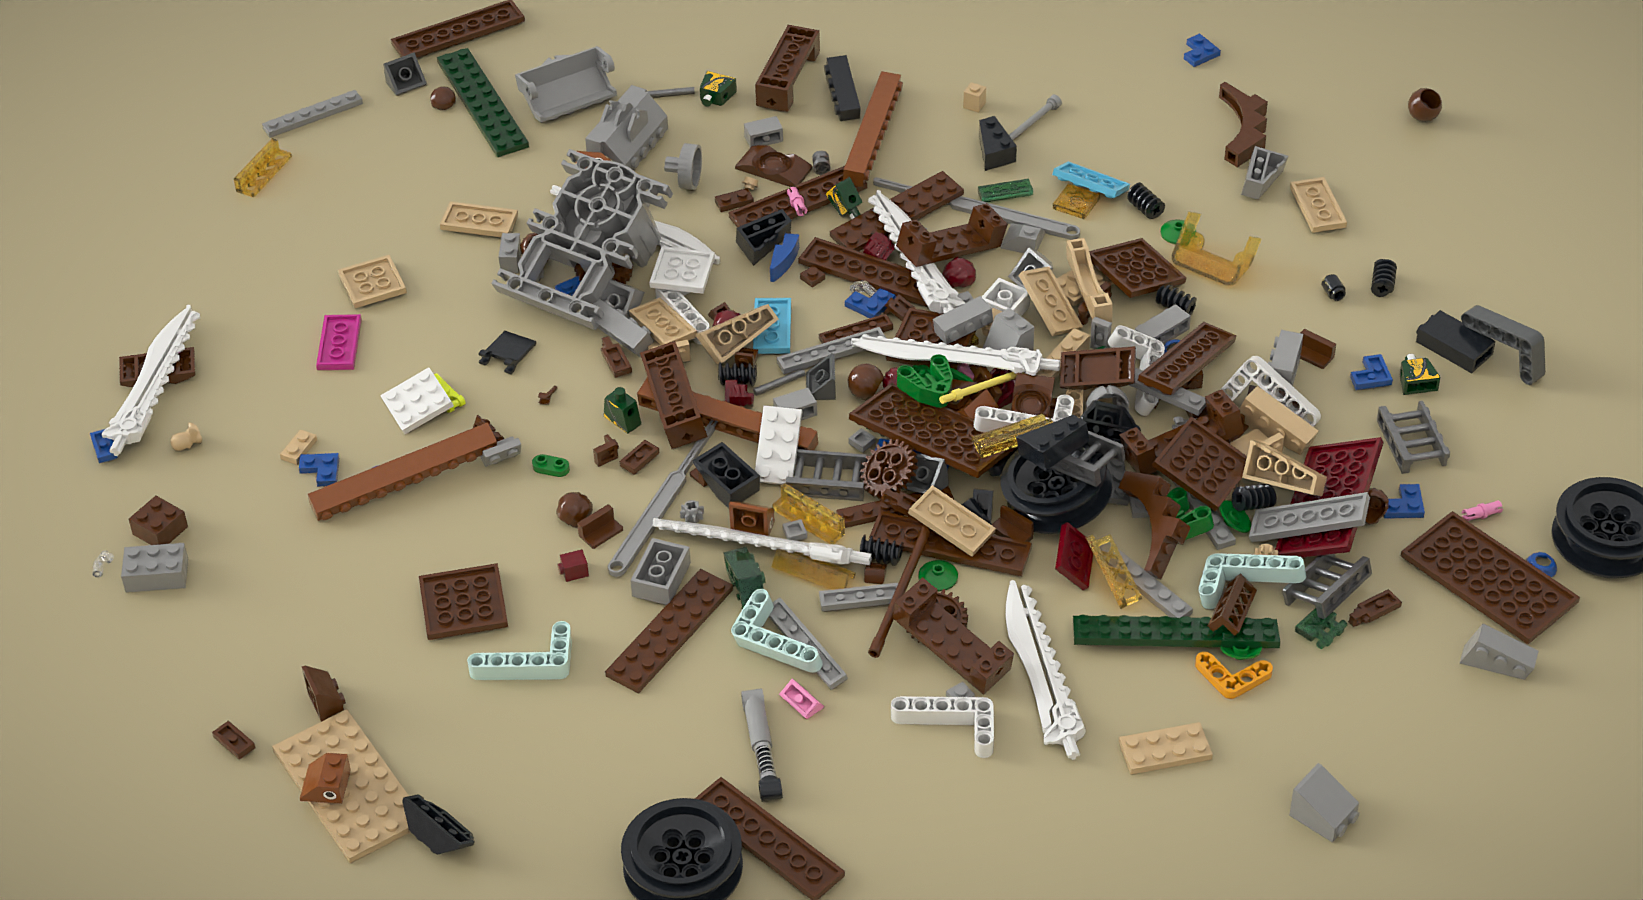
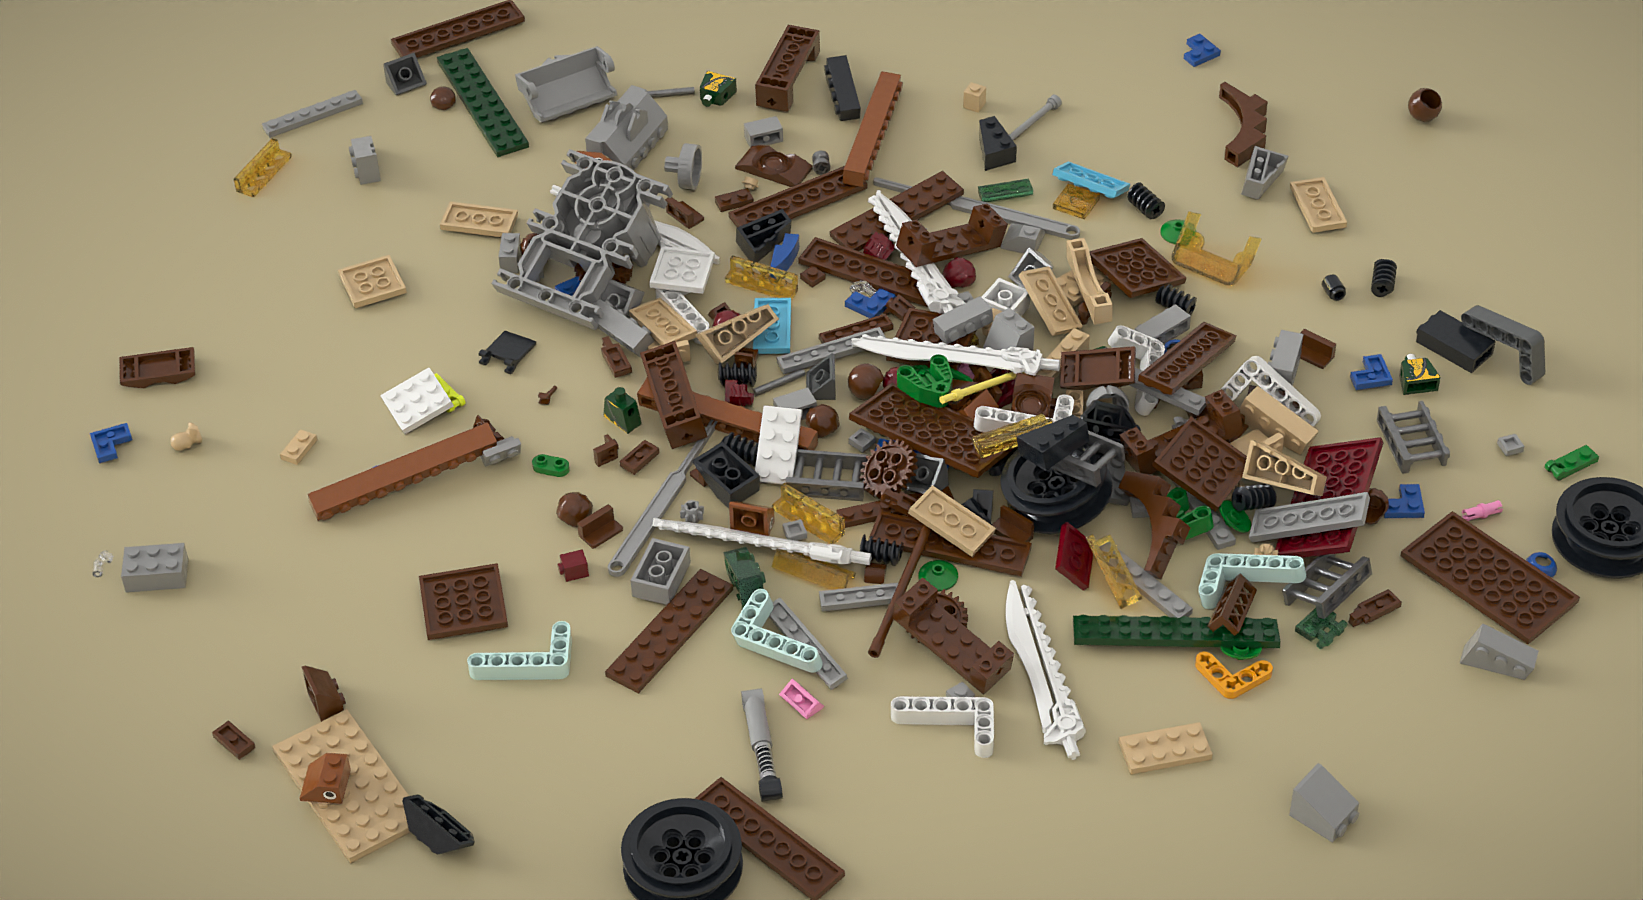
(136, 411): white piece -> none
(158, 522): reddish brown brick -> none
(324, 465): blue plate -> none
(339, 342): dark pink tile -> none
(364, 160): none -> light grey wedge
(683, 213): none -> reddish brown panel
(742, 448): none -> black piece
(761, 282): none -> clear yellow fence
(797, 201): bright pink pin -> none
(823, 420): none -> reddish brown hair
(845, 198): dark green torso -> none
(1100, 333): light grey plate -> none
(1510, 444): none -> light grey plate
(1572, 462): none -> green plate

